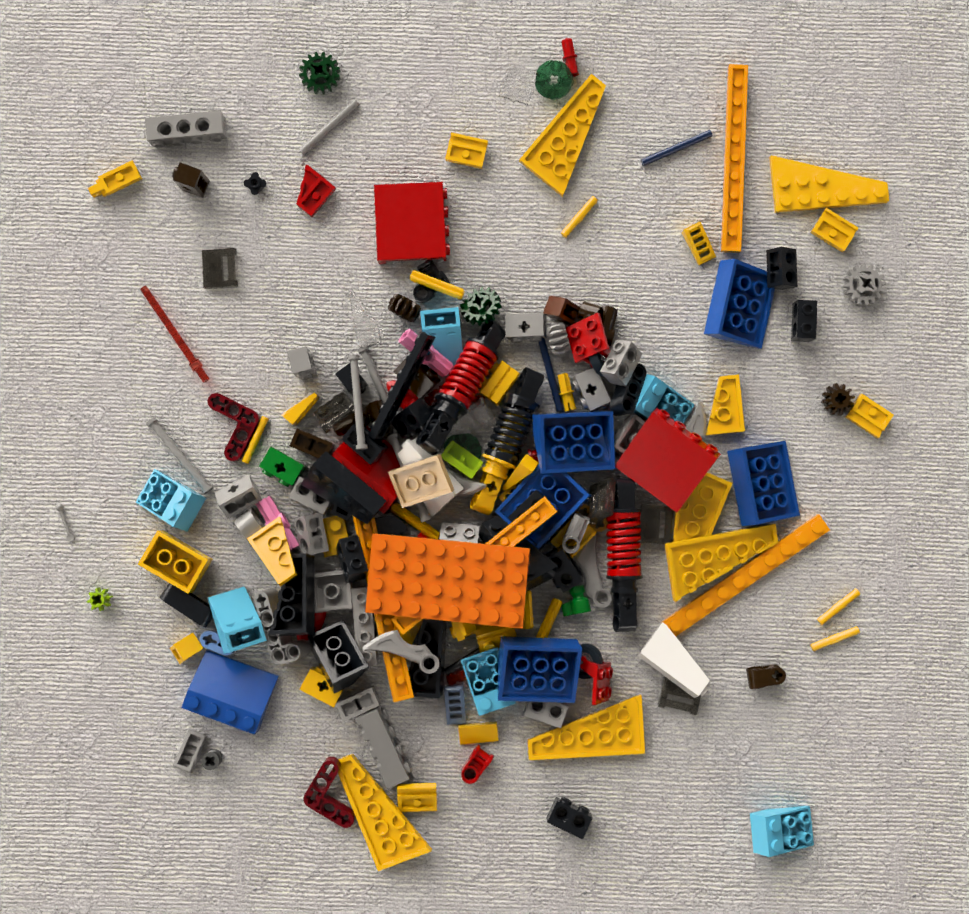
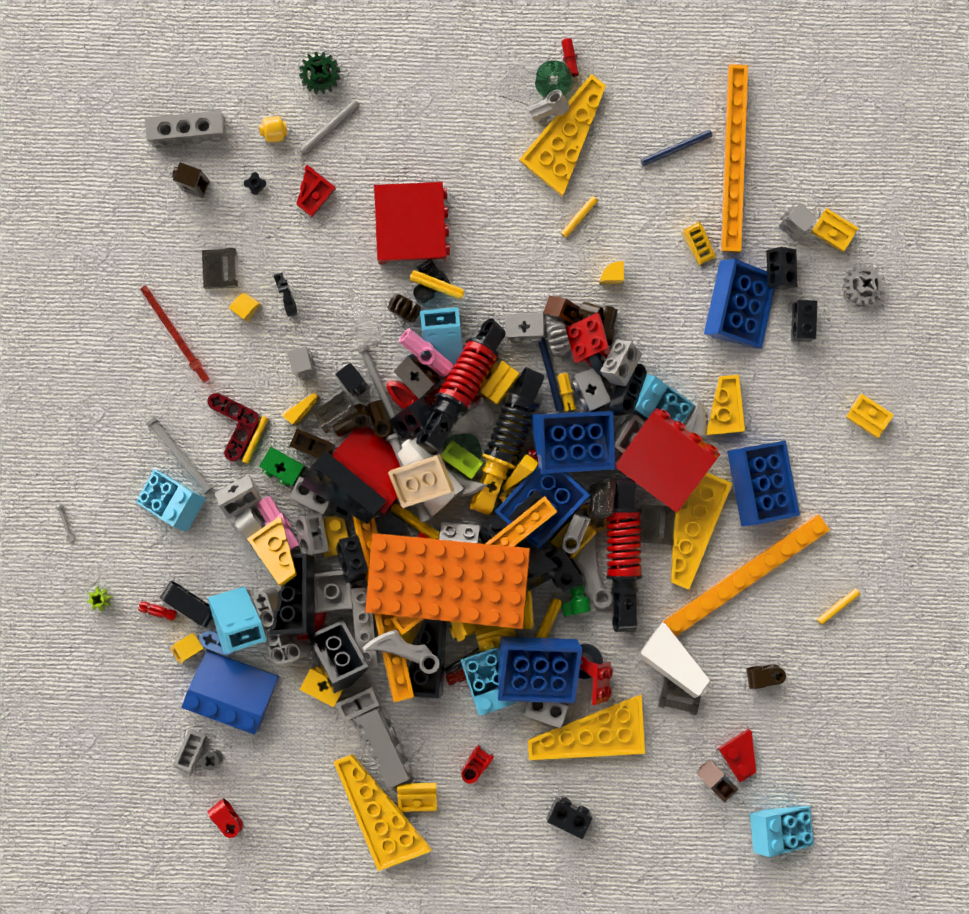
(115, 180): yellow hinge -> none
(157, 611): none -> red axle
(175, 561): yellow brick -> none
(224, 816): none -> red piece
(244, 306): none -> yellow brick
(273, 129): none -> yellow head
(288, 300): none -> black piece
(322, 798): dark red beam -> none
(357, 402): light grey bar -> none
(375, 447): black brick -> none
(404, 380): black plate -> none
(454, 688): sand blue slope -> none
(466, 150): yellow plate -> none
(478, 732): yellow slope -> none
(480, 306): dark green gear -> none
(553, 104): none -> light grey piece
(613, 273): none -> yellow brick
(709, 557): yellow wing -> none
(716, 781): none -> slope
(740, 755): none -> red wing
(797, 221): none -> light grey brick
(812, 187): yellow wing -> none
(832, 393): dark brown gear -> none
(835, 638): yellow piece -> none

